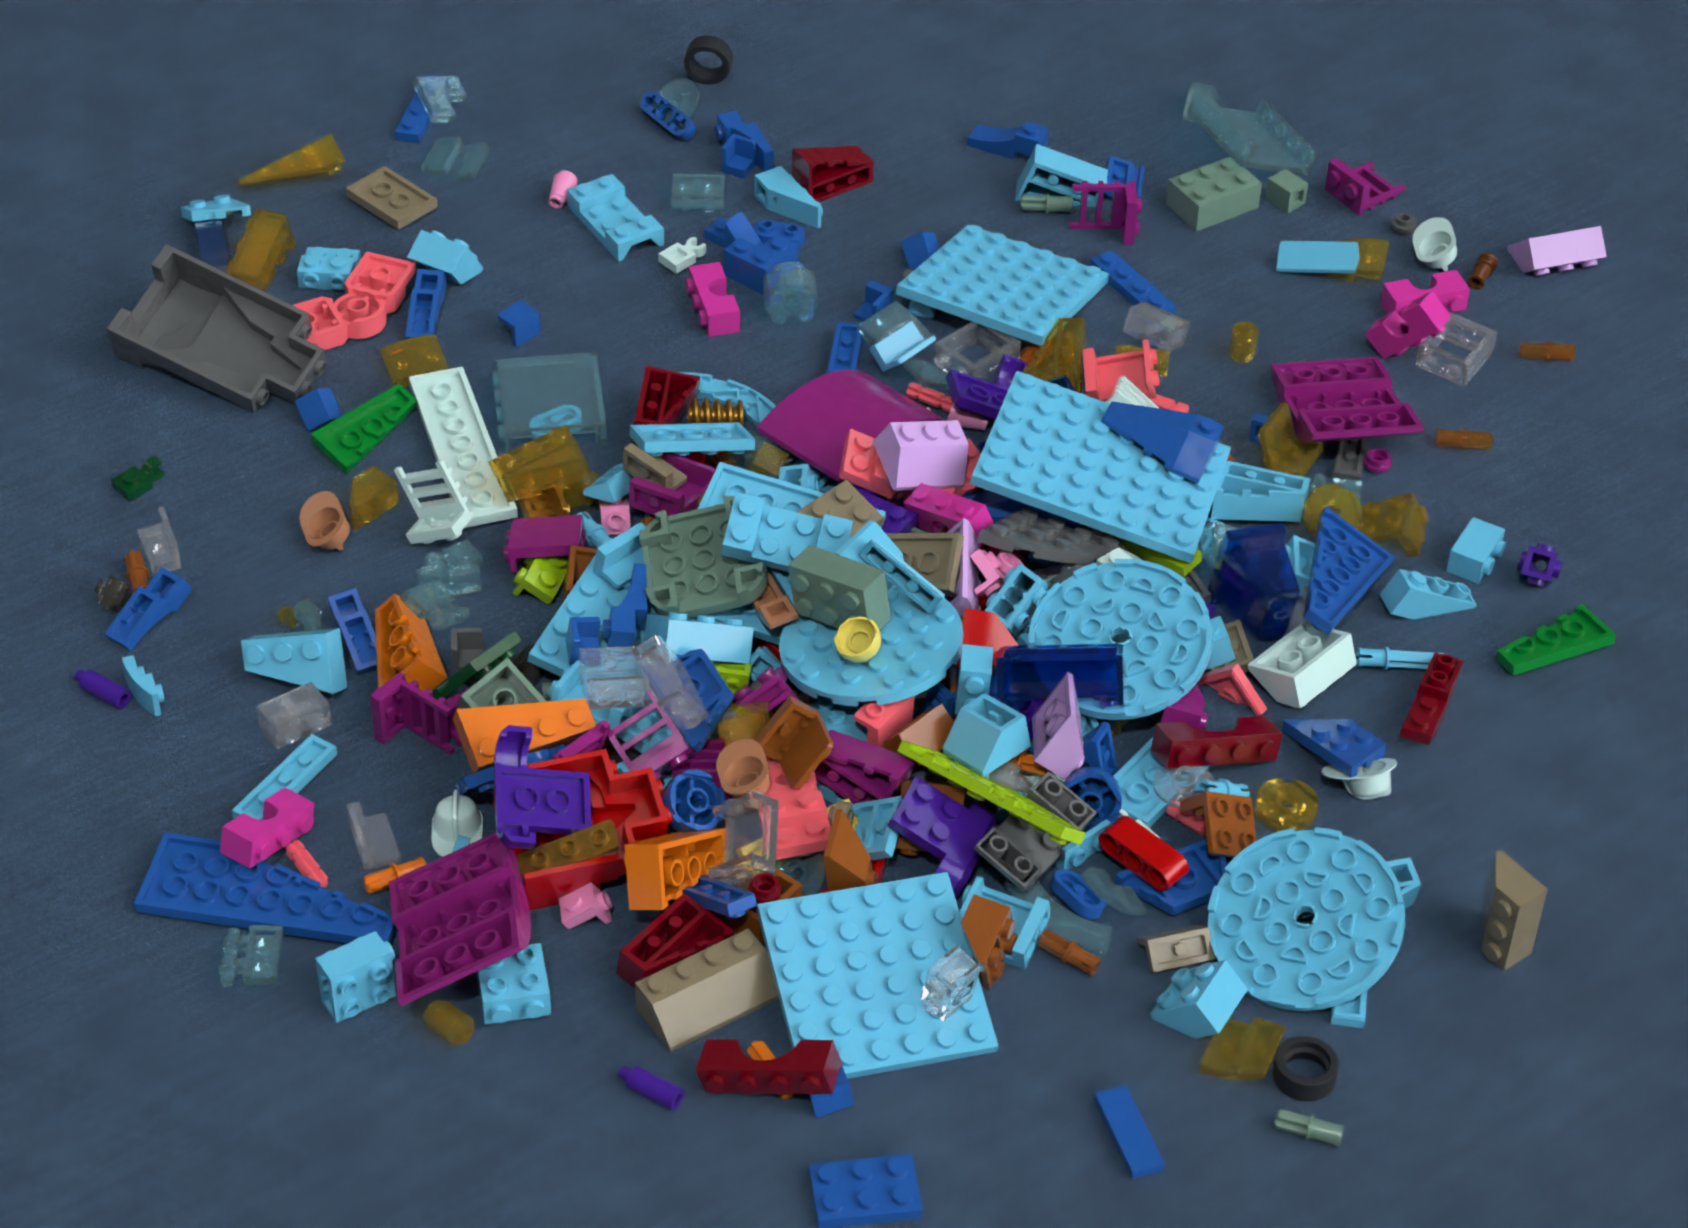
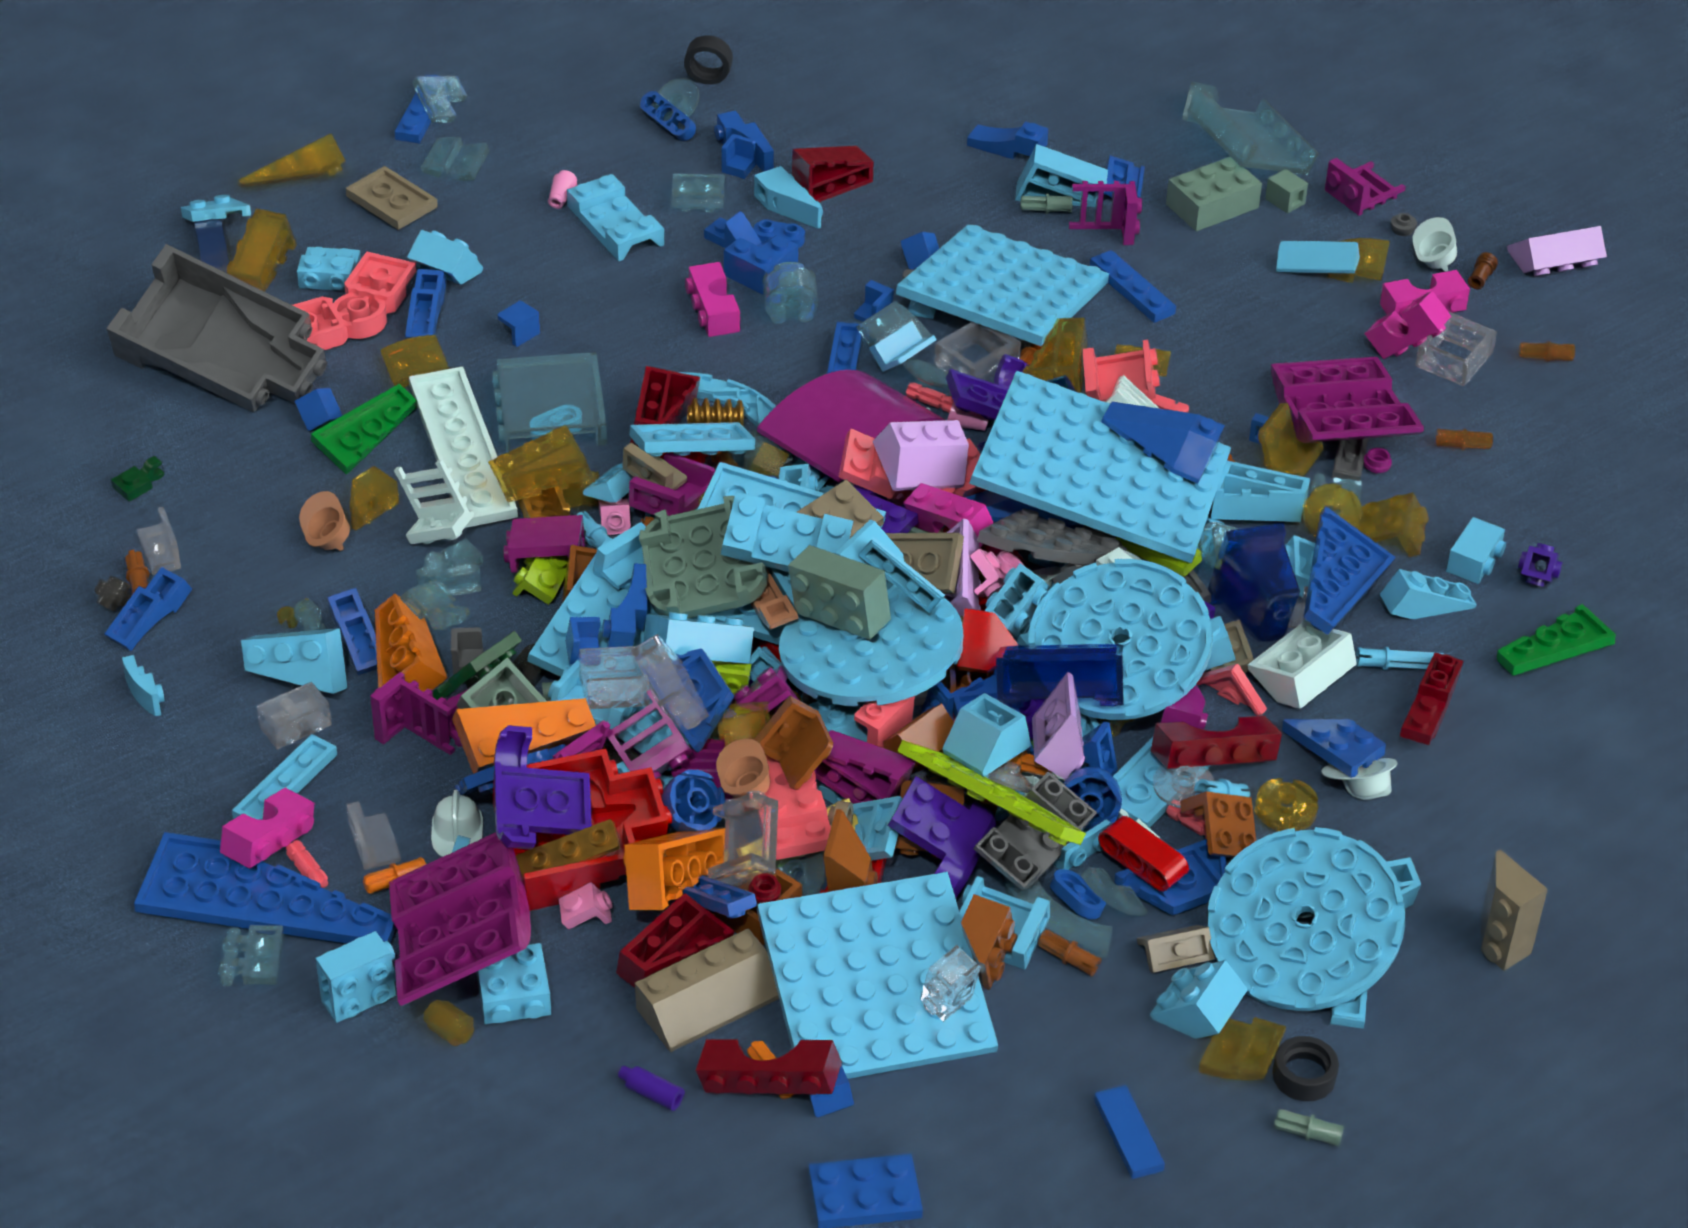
(103, 688): dark purple cylinder -> none
(681, 256): light aqua plate -> none
(858, 639): light yellow hair -> none
(973, 674): medium azure brick -> none
(1156, 325): clear brick -> none
(1243, 341): clear yellow brick -> none

